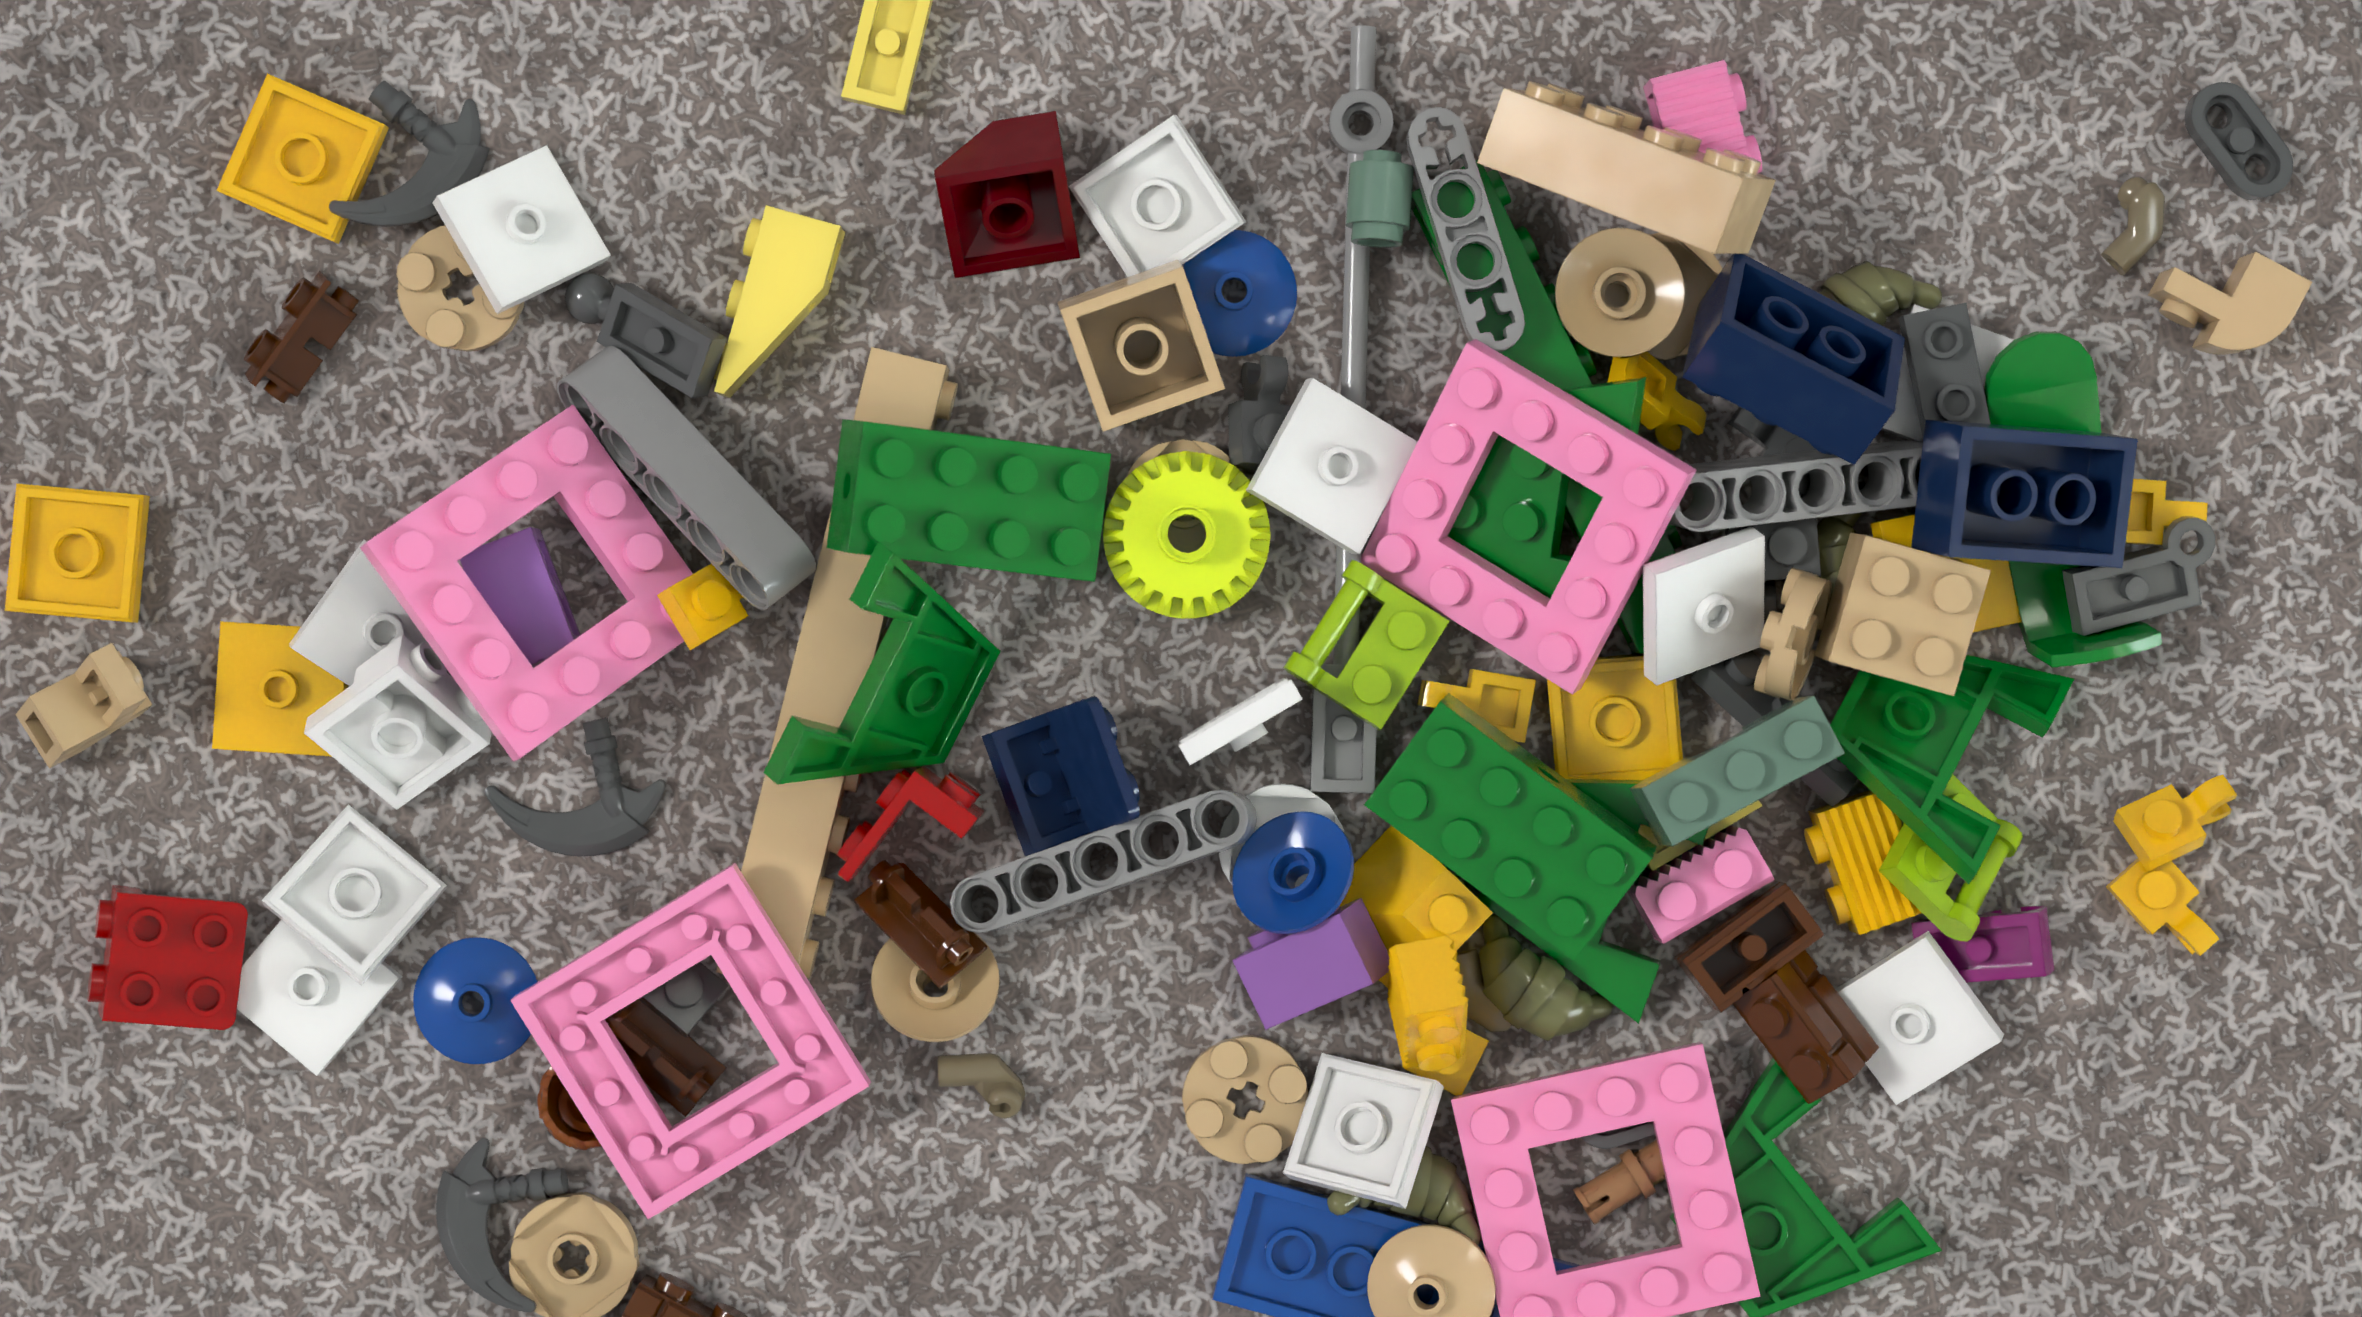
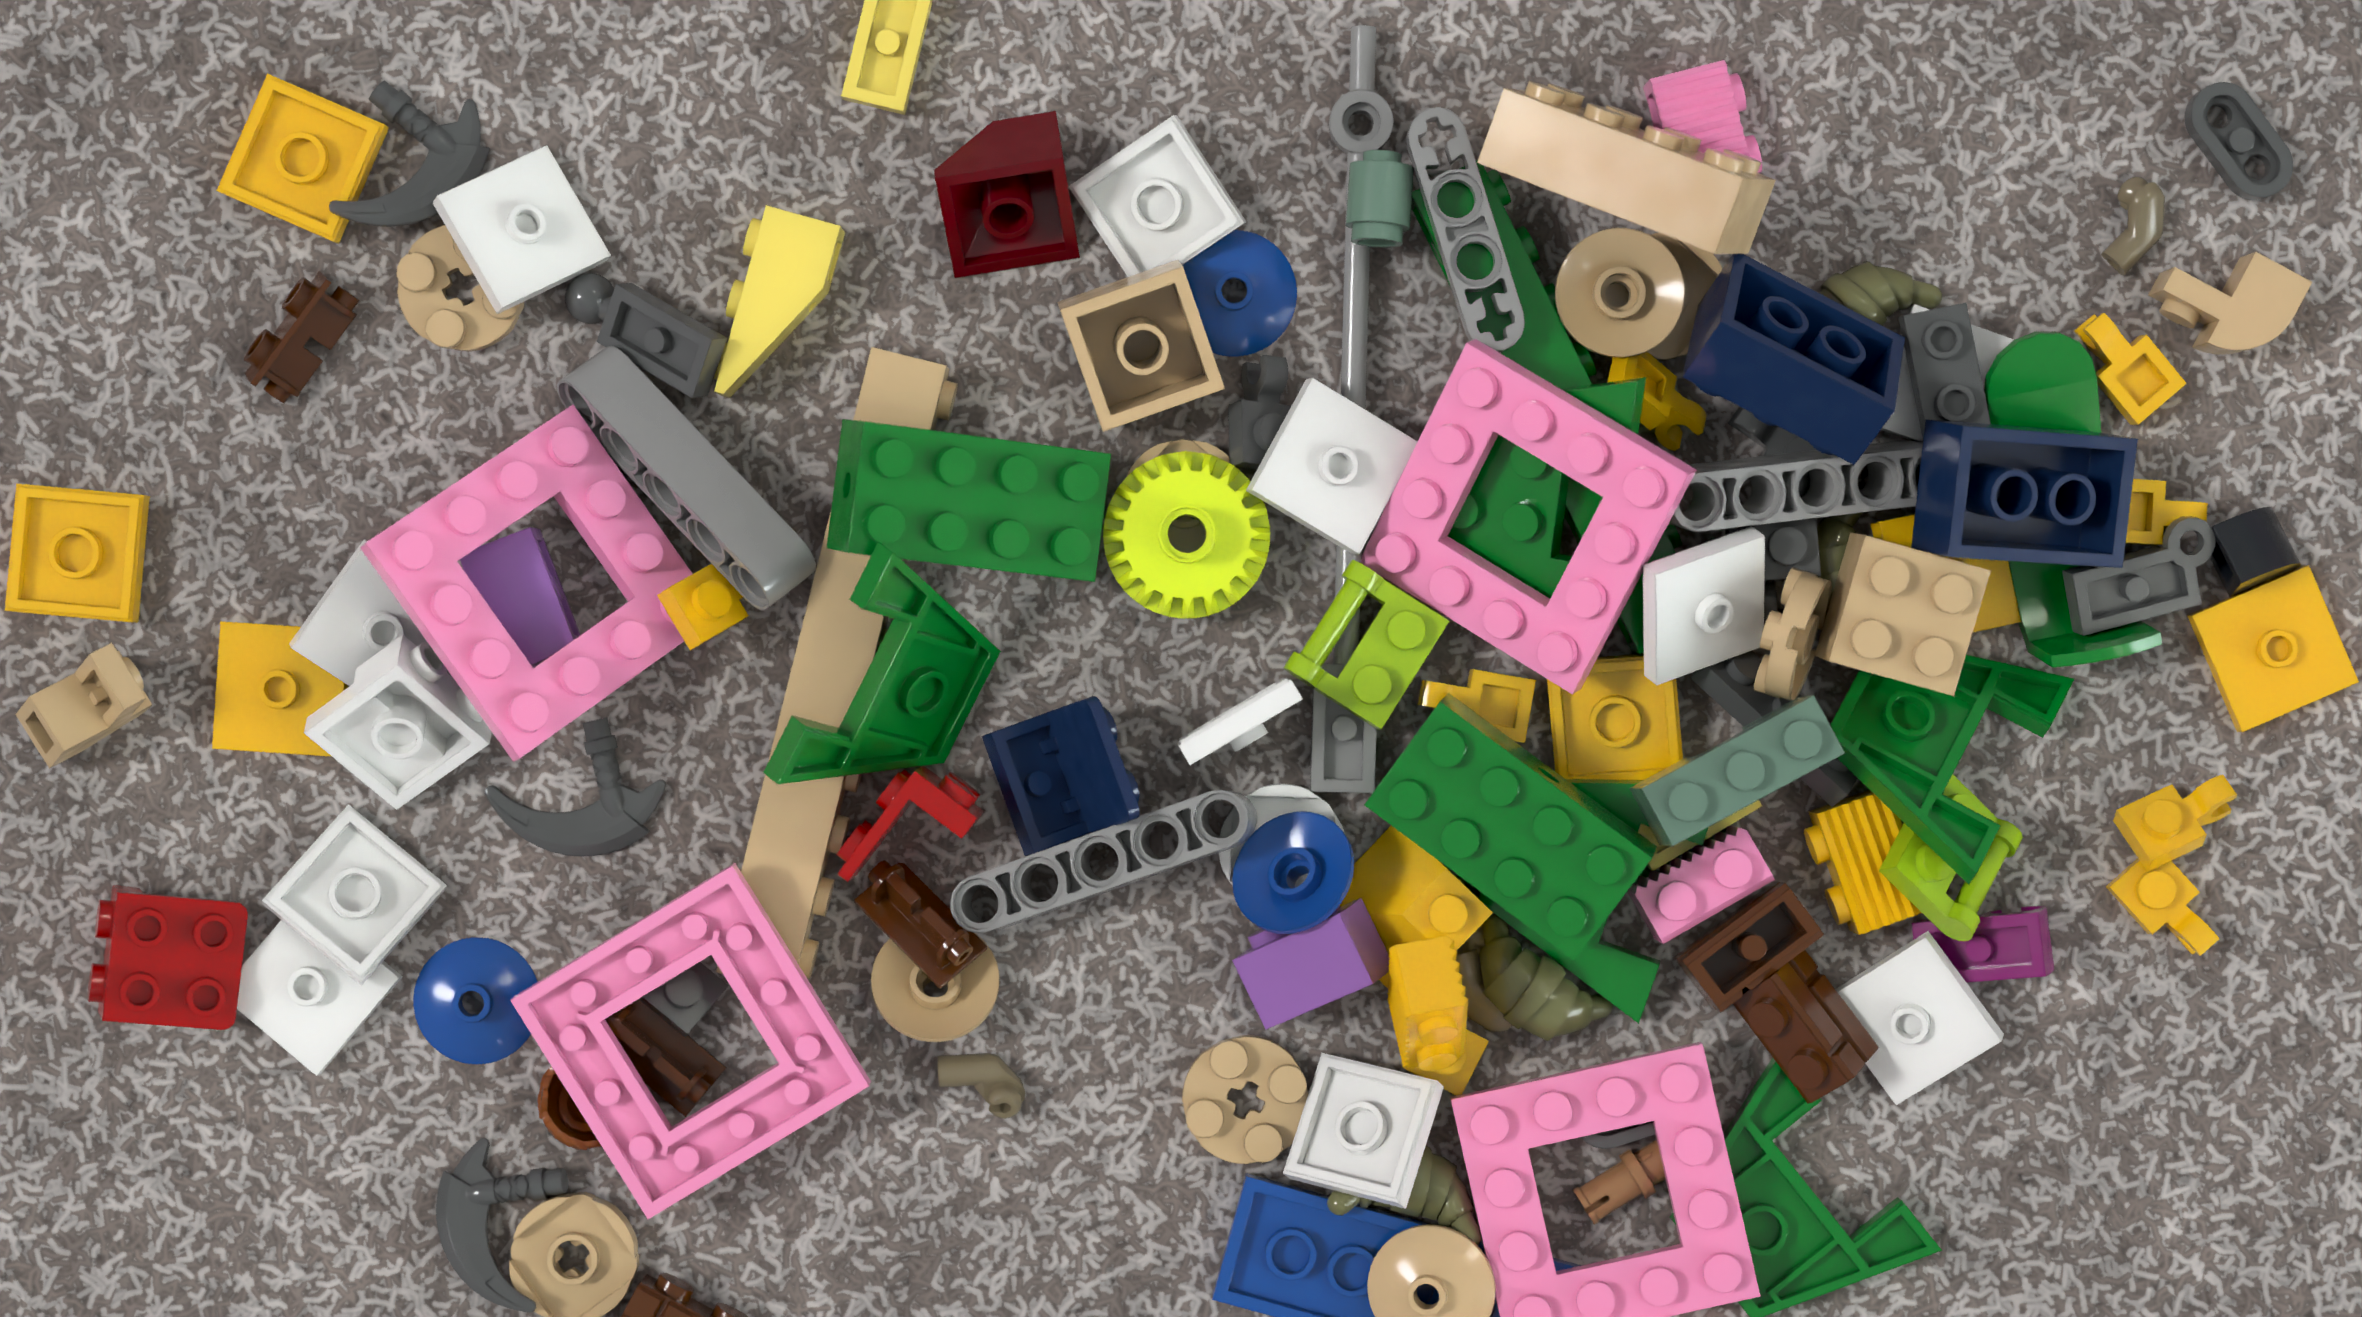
(2134, 374): none -> yellow plate
(2251, 550): none -> black brick
(2273, 648): none -> yellow plate

